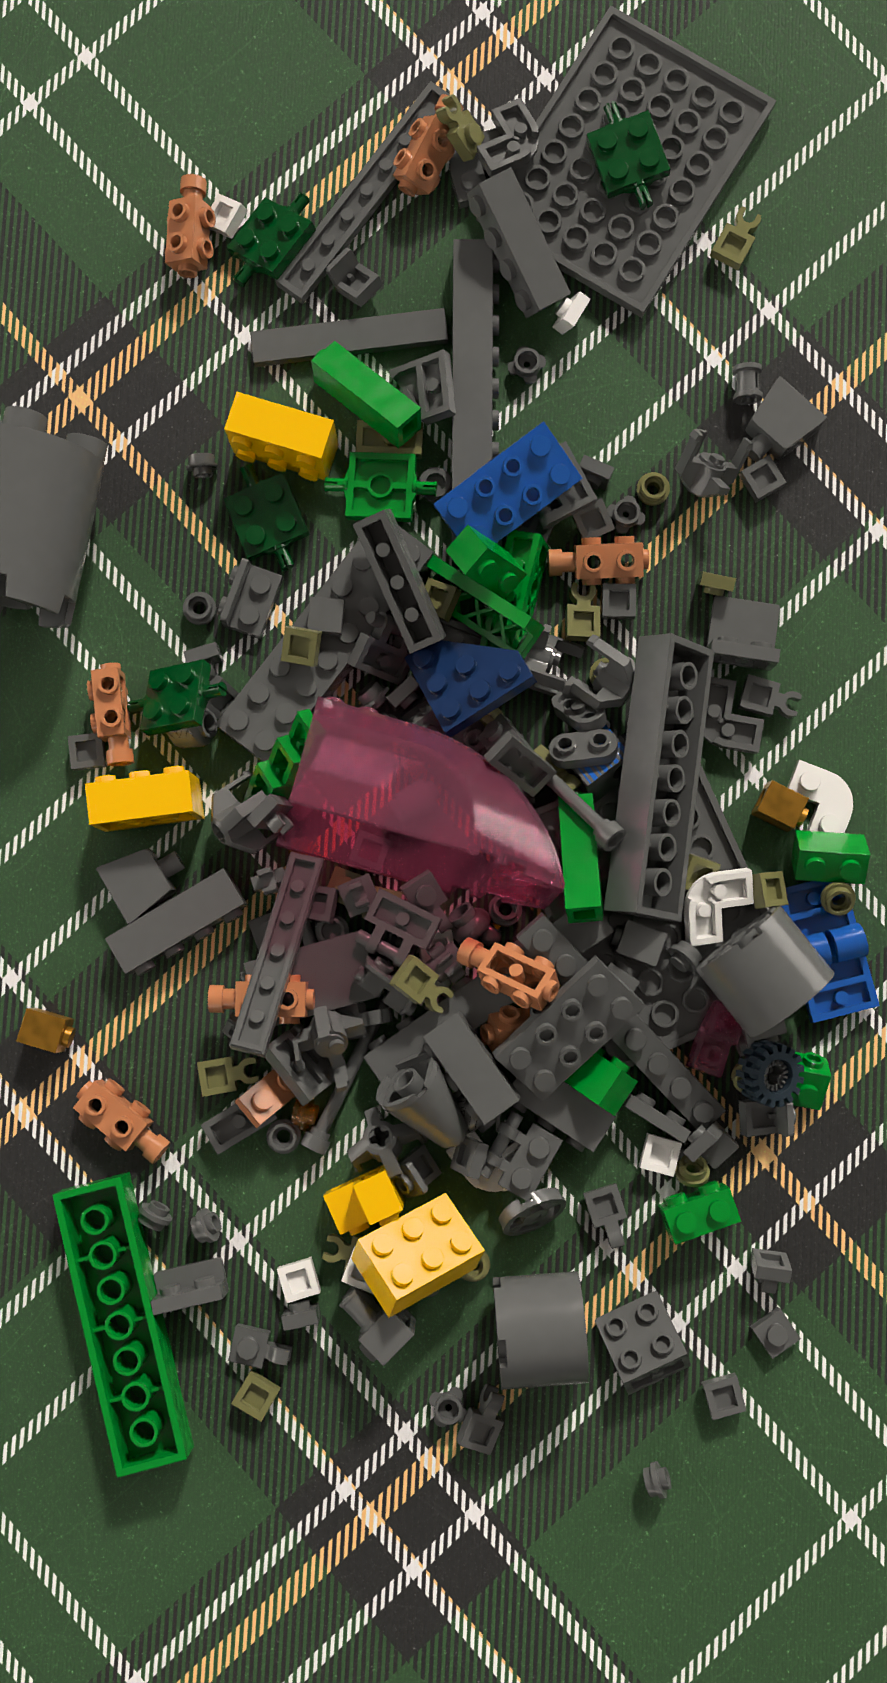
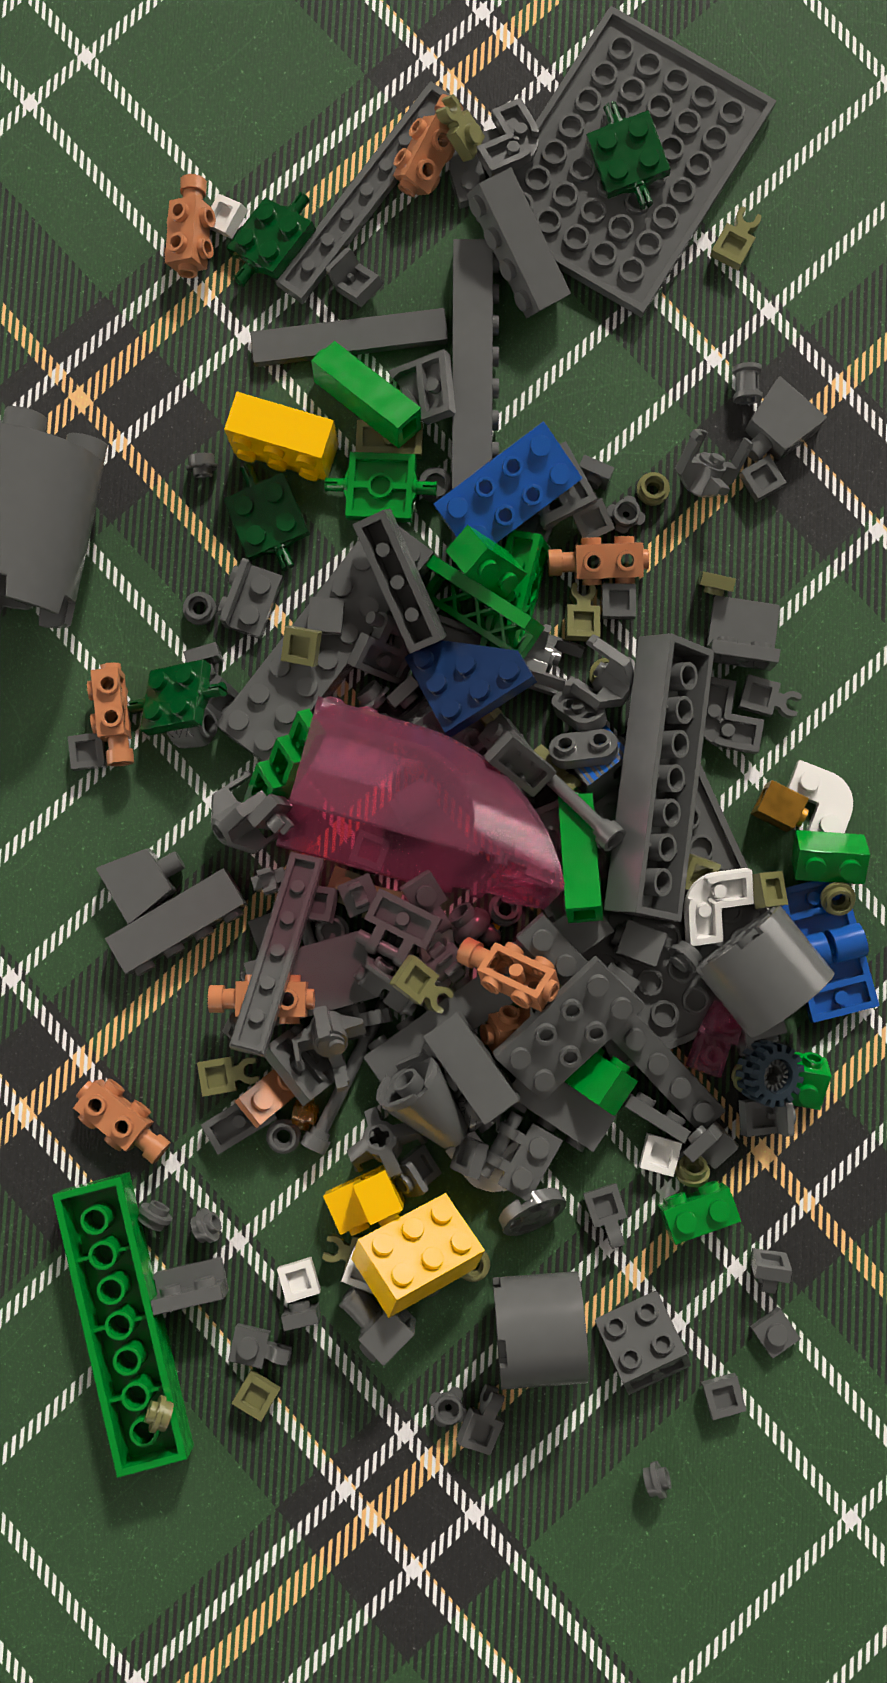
(46, 1030): pearl gold brick -> none
(144, 799): yellow brick -> none
(159, 1414): none -> olive plate
(443, 598): olive plate -> none
(527, 355): dark grey plate -> none
(569, 312): white plate -> none

